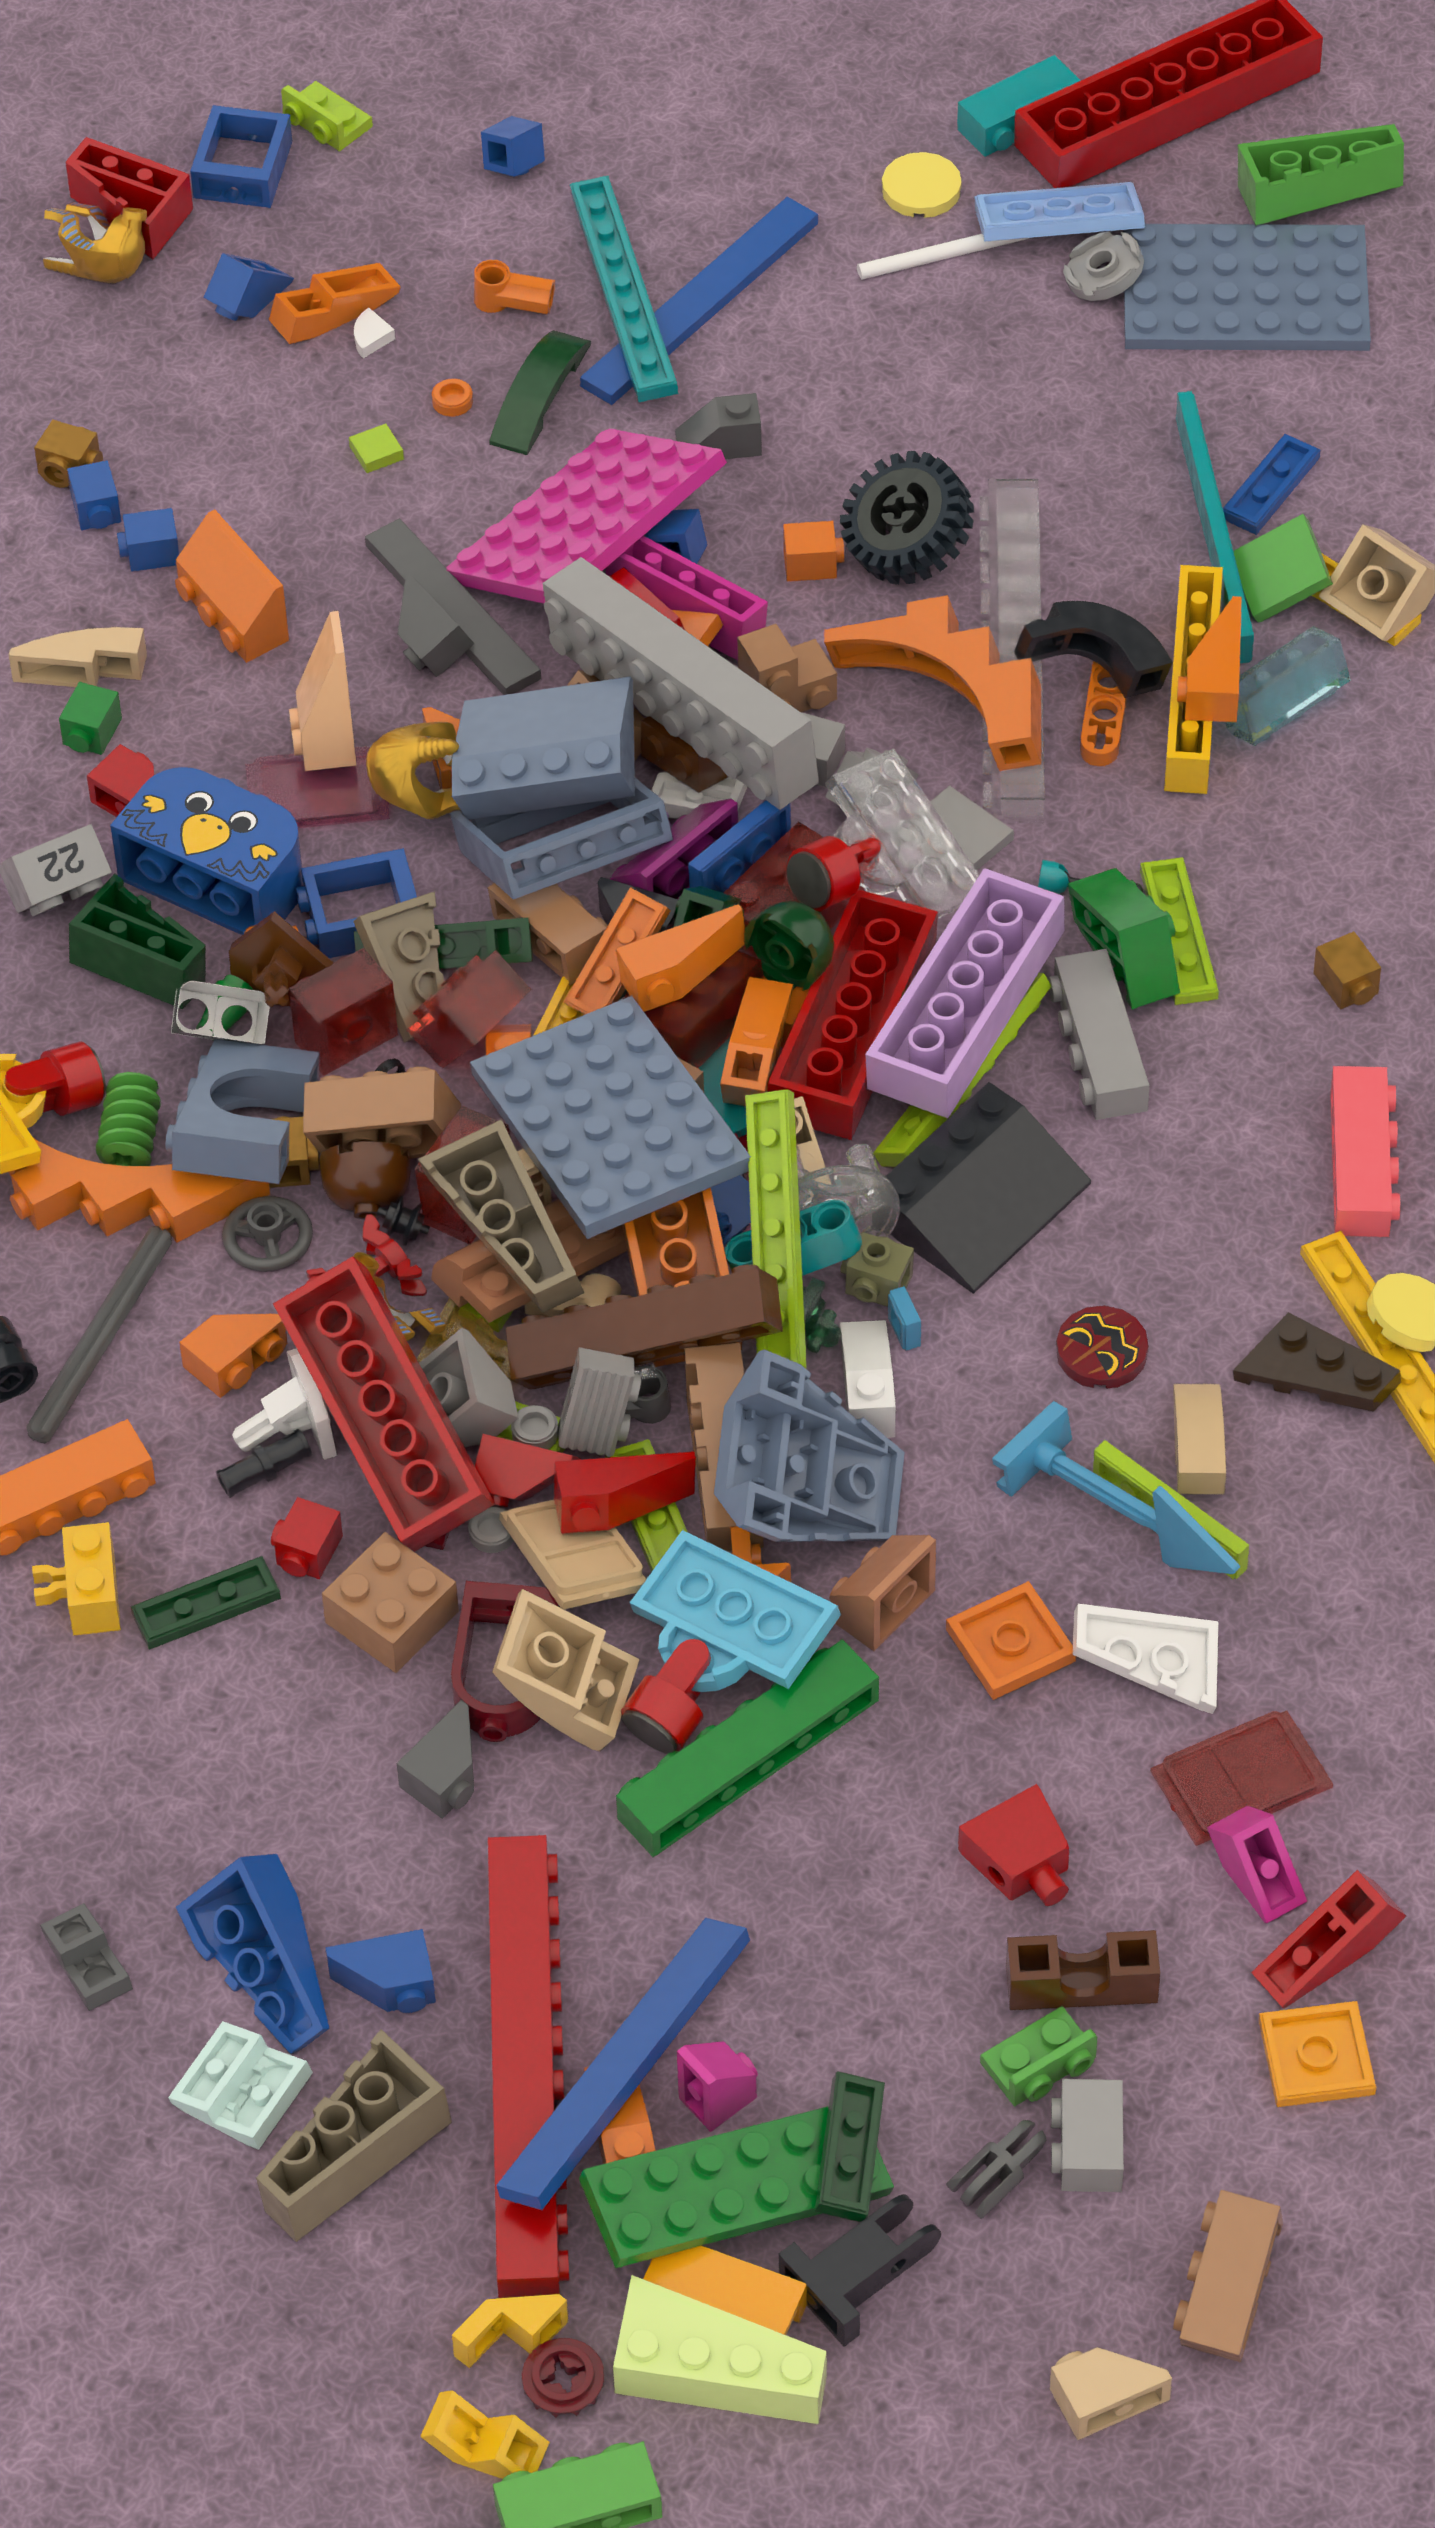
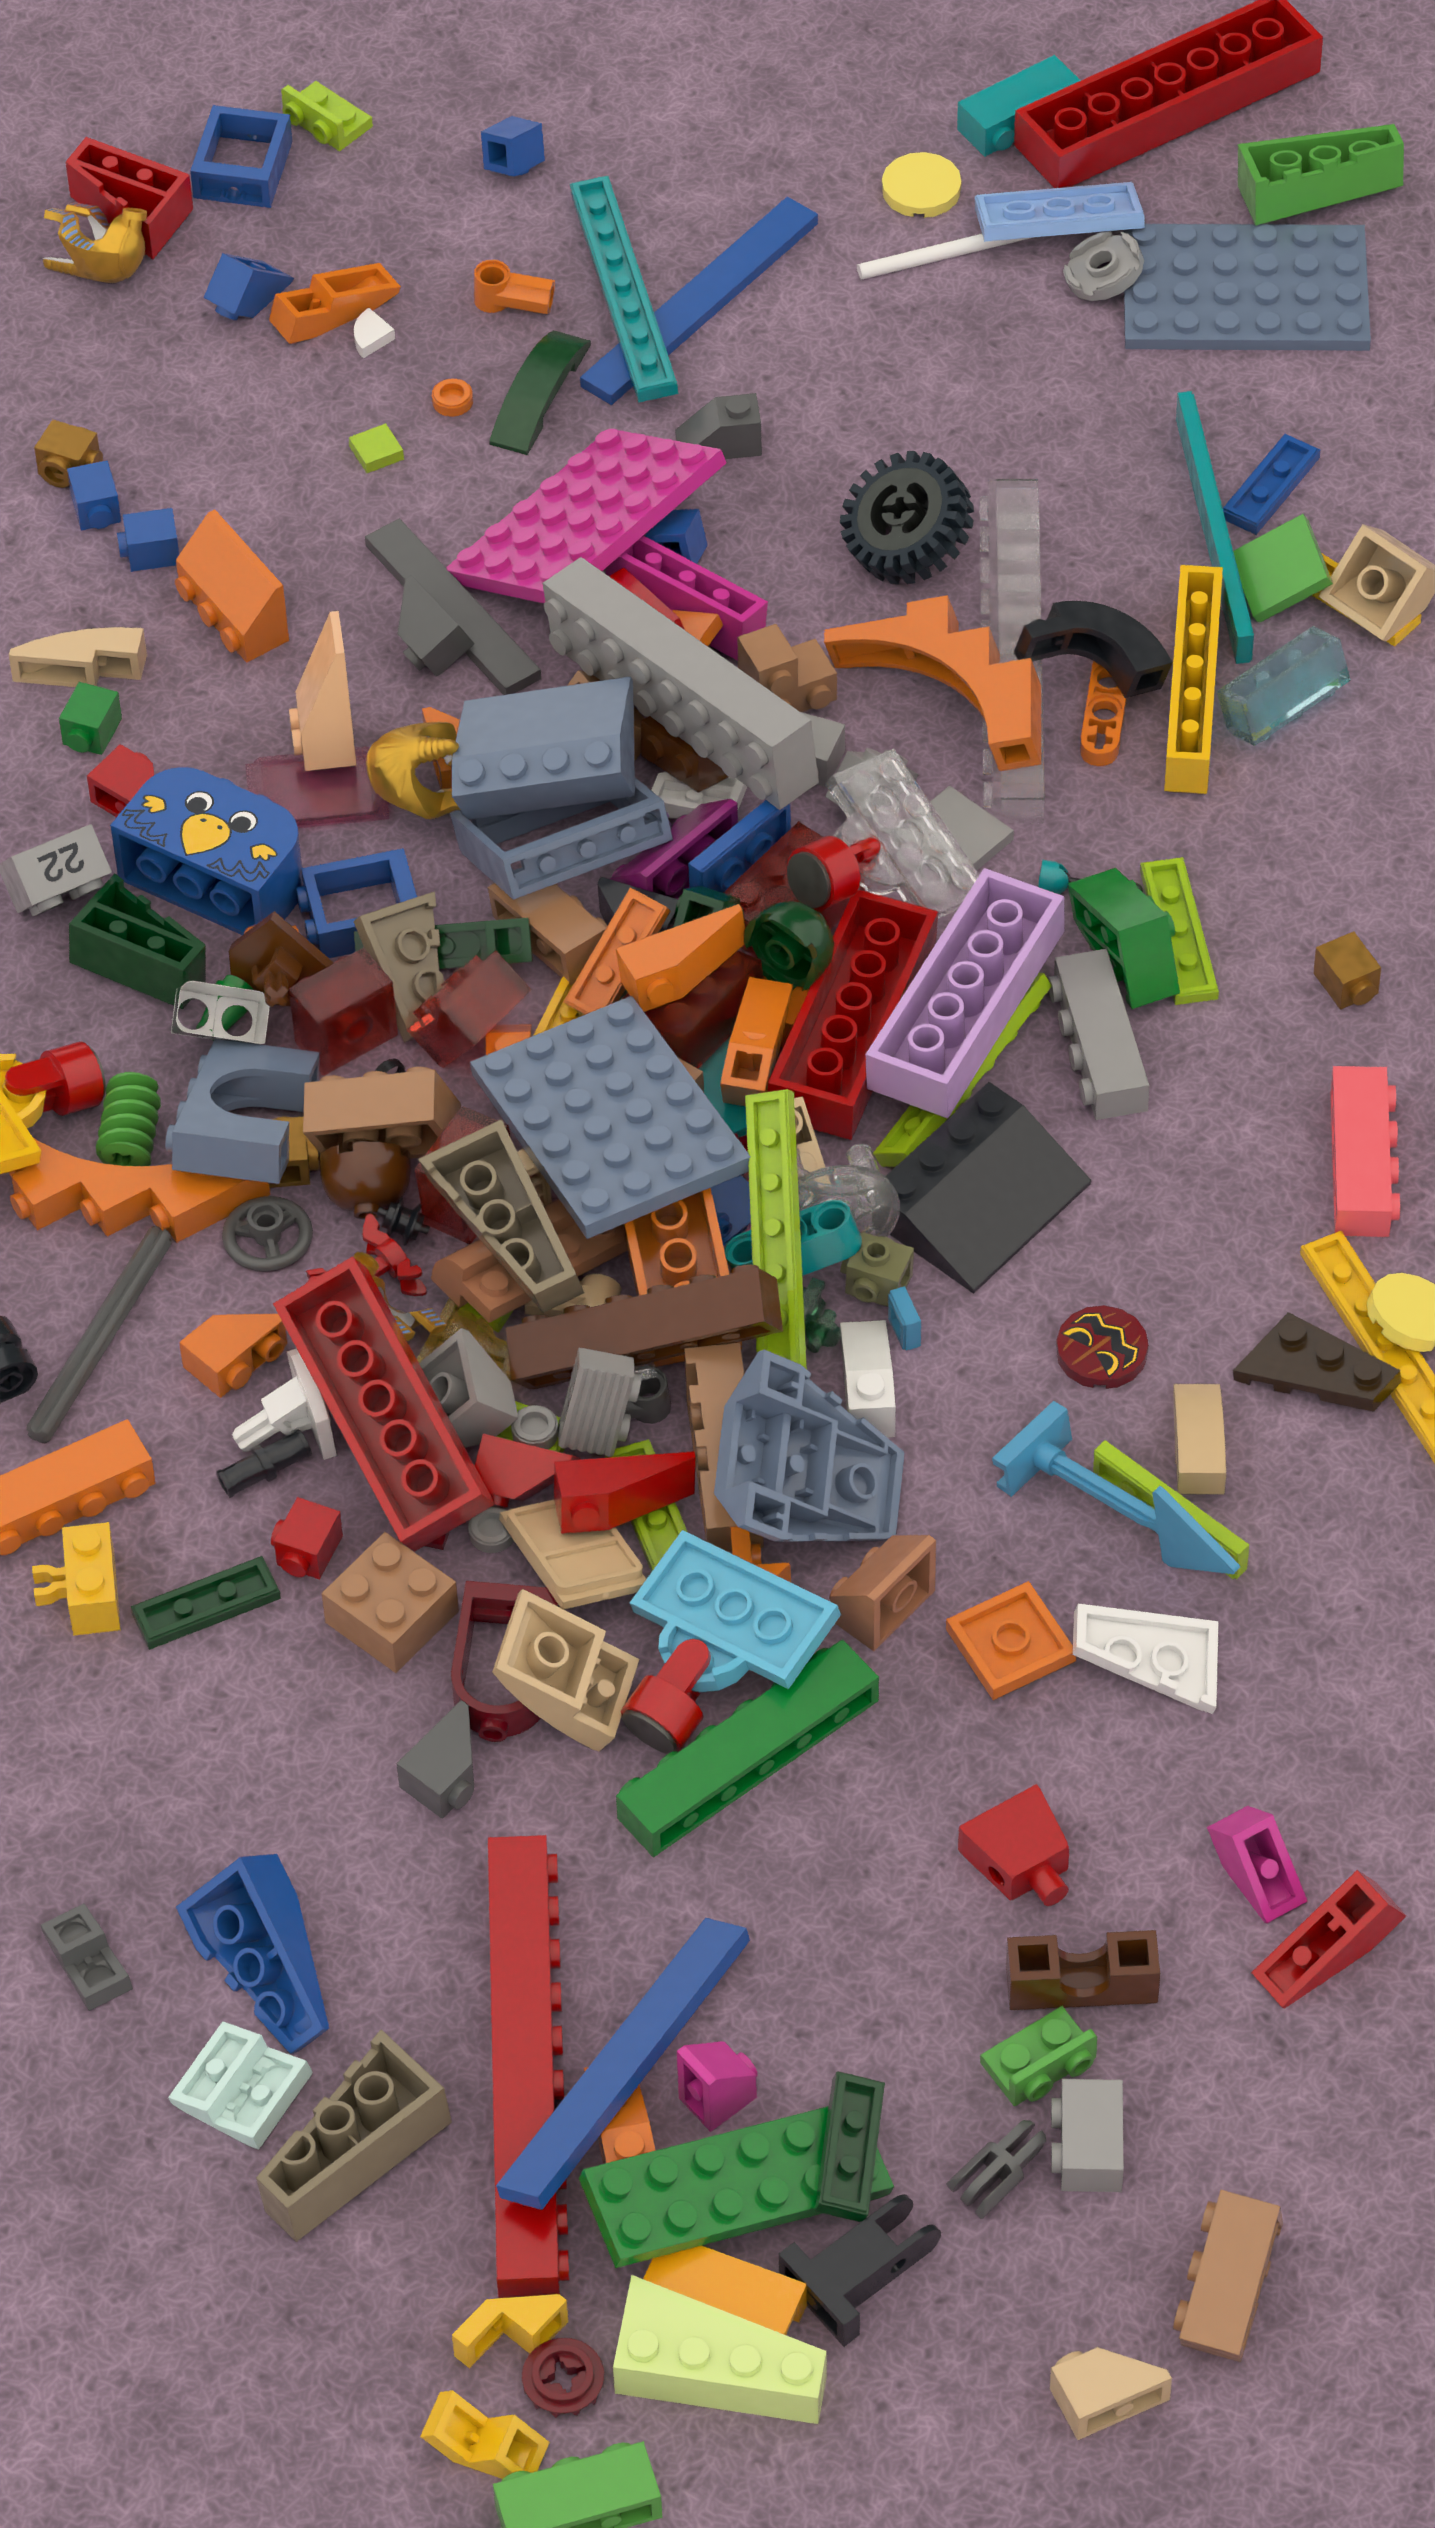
(386, 1970): blue slope -> none
(811, 551): orange brick -> none
(1214, 670): orange slope -> none
(1250, 1765): clear red piece -> none
(1317, 2054): light orange tile -> none

